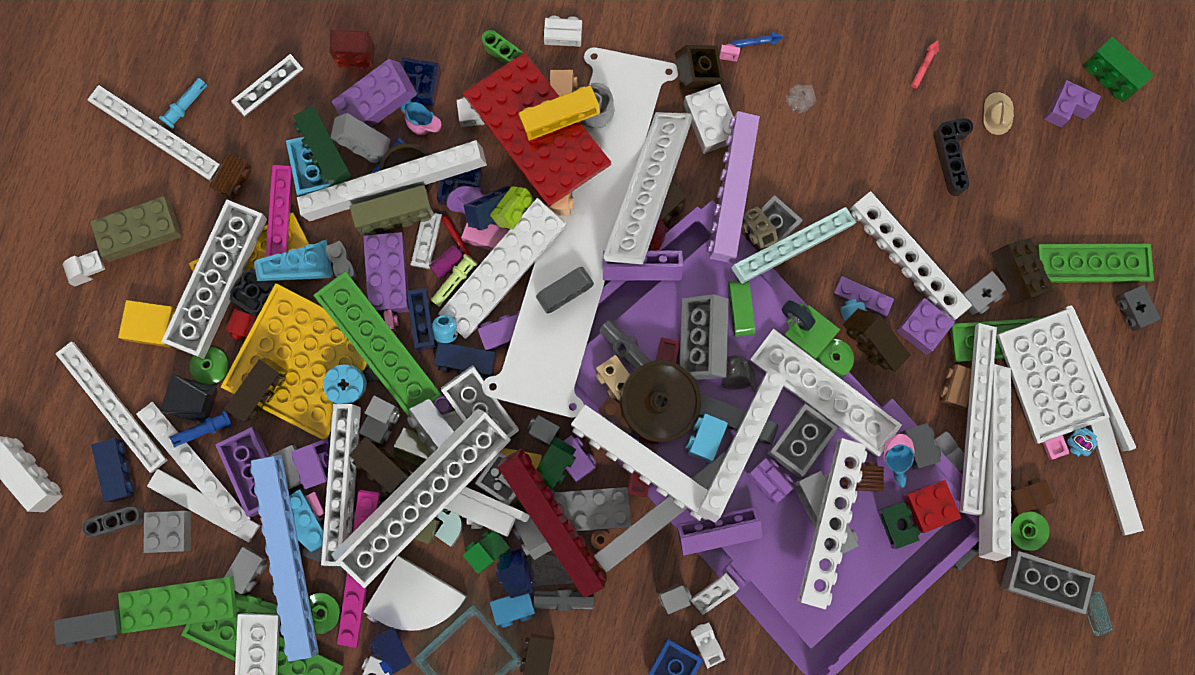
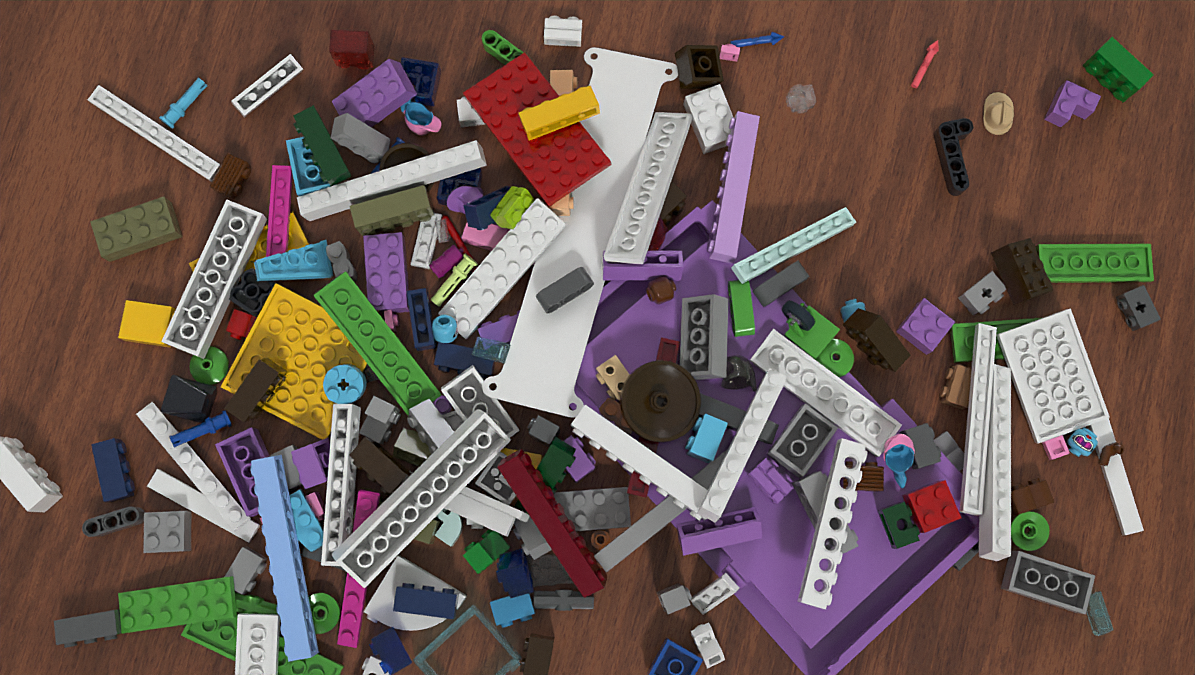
(80, 269): white brick -> none
(111, 407): white plate -> none
(426, 601): none -> dark blue brick
(442, 232): none -> clear pin
(491, 350): none -> clear light blue tile
(606, 106): light grey brick -> none
(618, 338): dark grey piece -> none
(660, 290): none -> reddish brown head
(759, 228): dark tan brick -> none
(781, 283): none -> dark grey beam
(782, 218): light grey brick -> none
(872, 299): medium lavender plate -> none
(908, 246): white brick -> none
(1109, 451): none -> reddish brown arm
(1116, 419): white tile -> none

